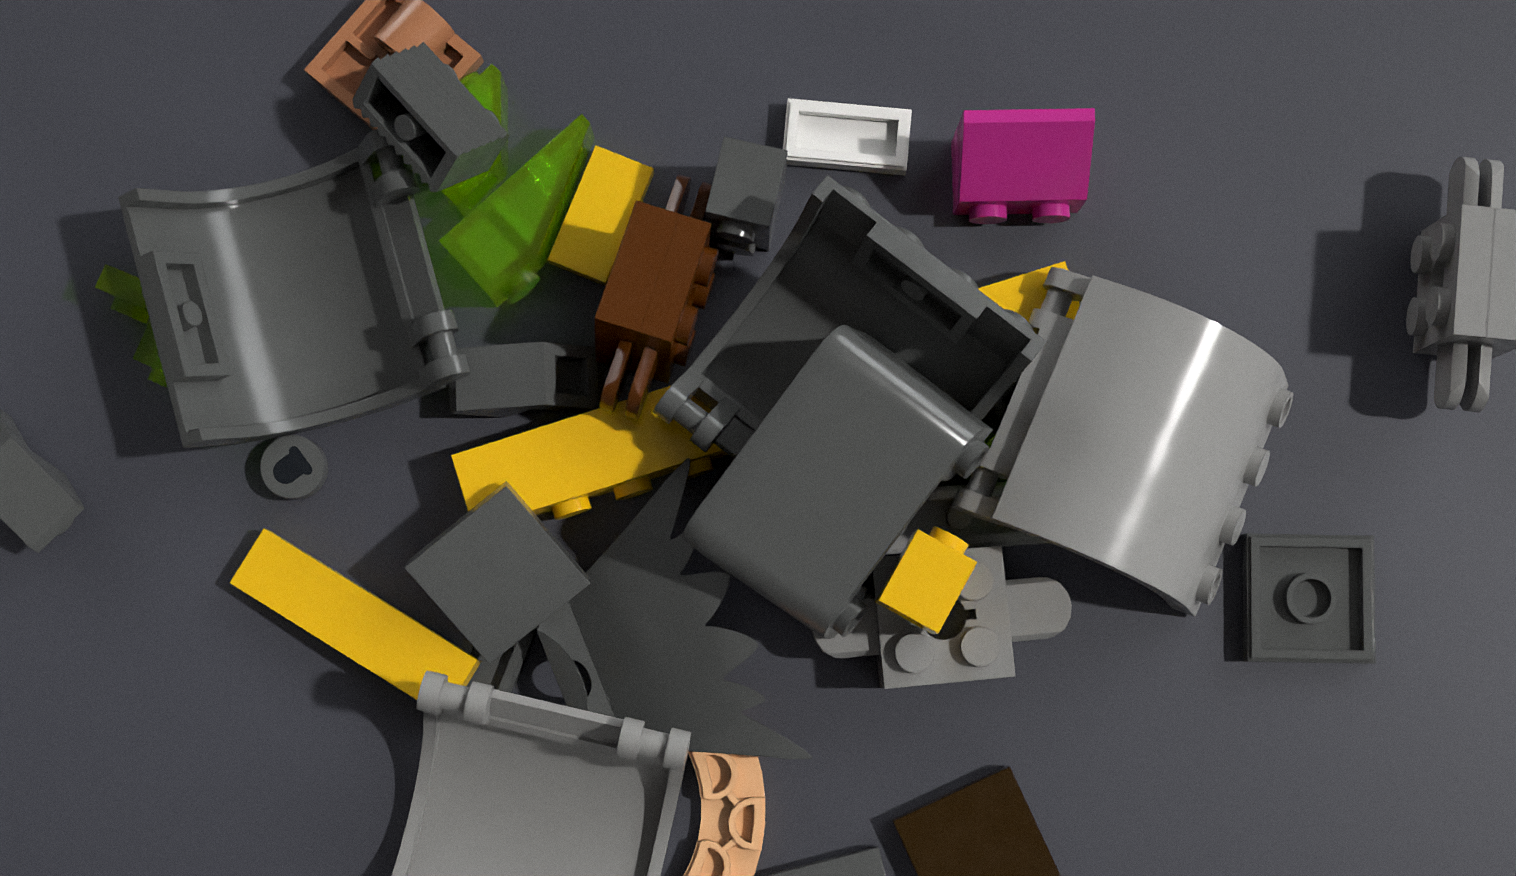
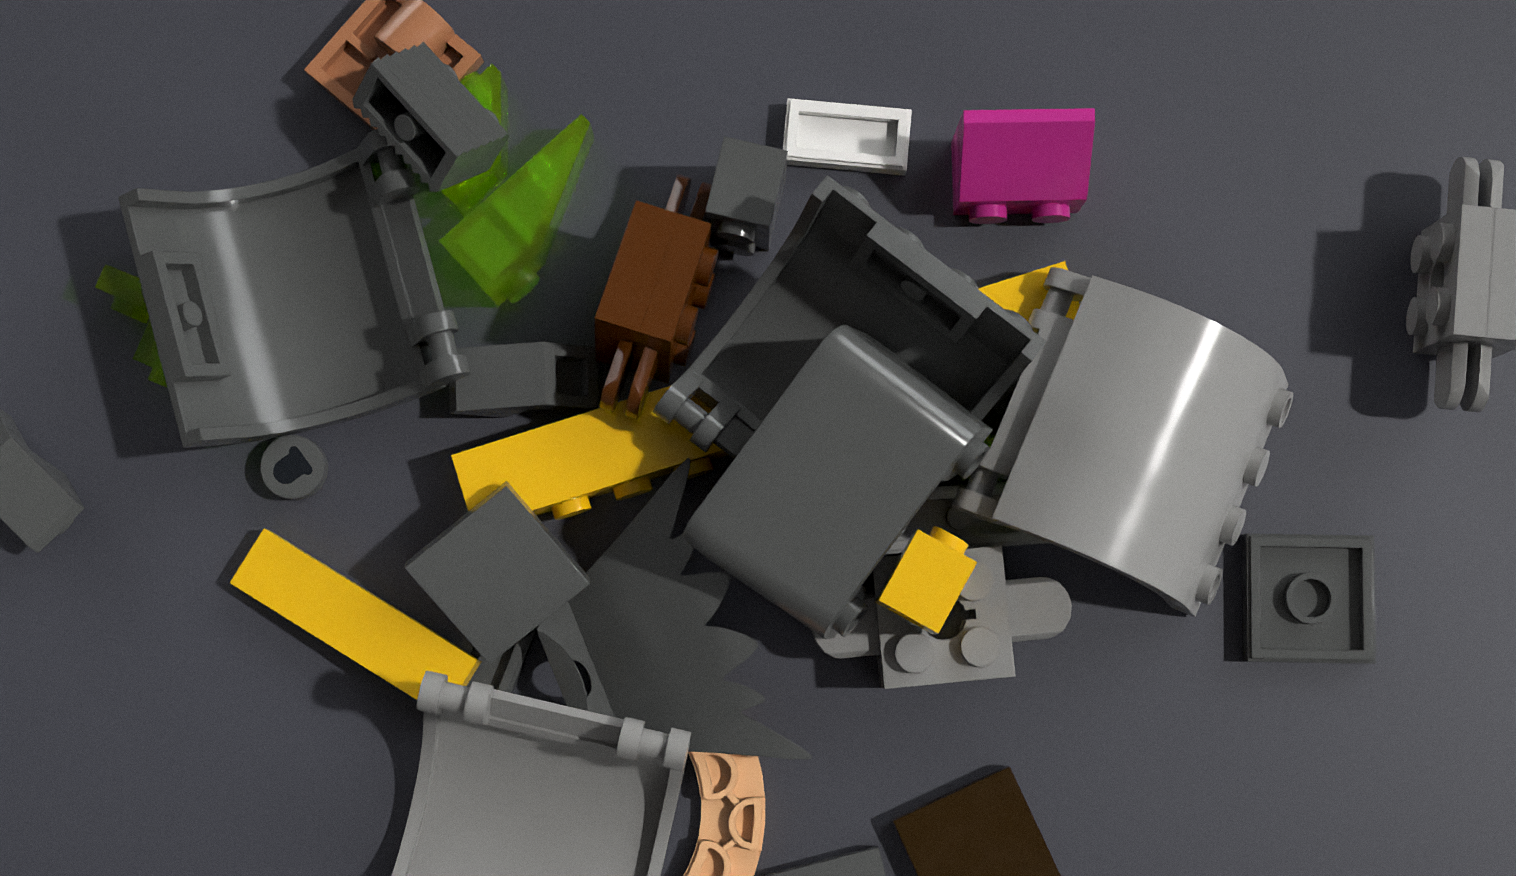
(599, 215): yellow tile -> none

